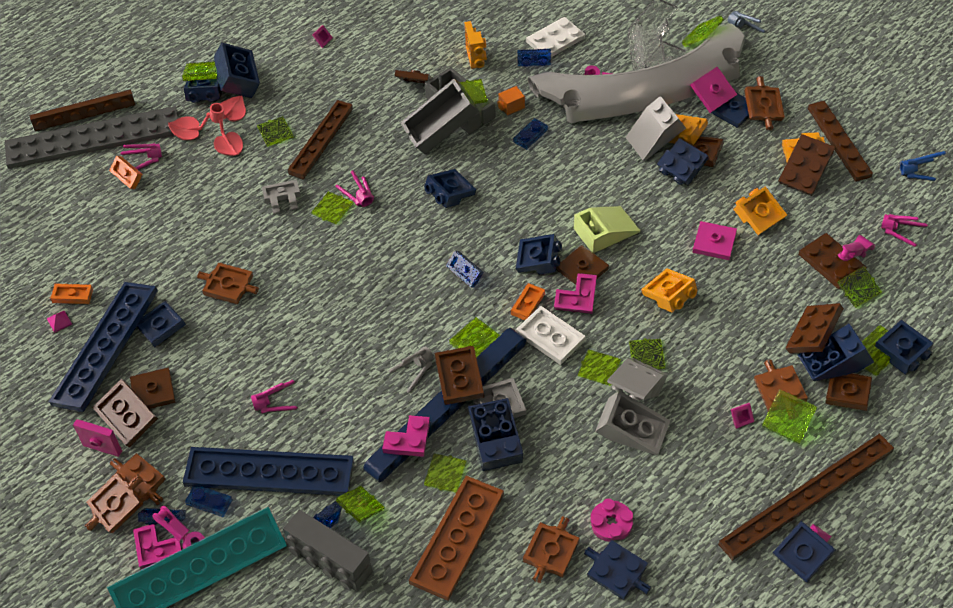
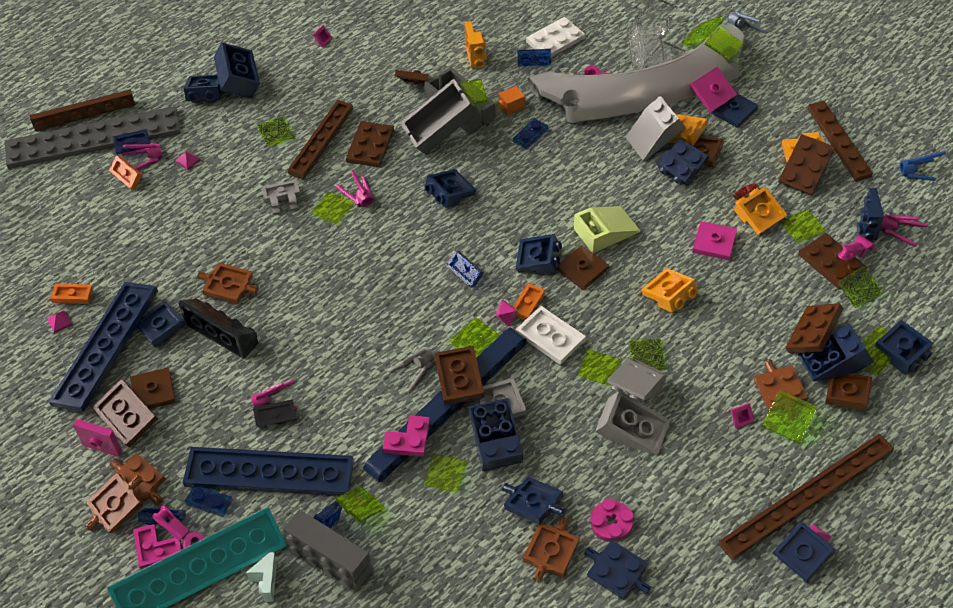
(136, 137): none -> clear blue plate
(187, 160): none -> dark pink slope
(199, 71): clear neon green tile -> none
(218, 327): none -> black slope
(229, 144): coral plant -> none
(265, 574): none -> light aqua slope
(274, 413): none -> black plate
(370, 144): none -> reddish brown plate
(456, 538): dark orange plate -> none
(505, 313): none -> dark pink slope
(533, 500): none -> dark blue plate
(579, 300): dark pink plate -> none
(724, 43): none -> clear neon green piece
(744, 190): none -> clear red arm
(764, 103): dark orange plate -> none
(802, 225): none -> clear neon green piece
(871, 216): none -> dark blue plate

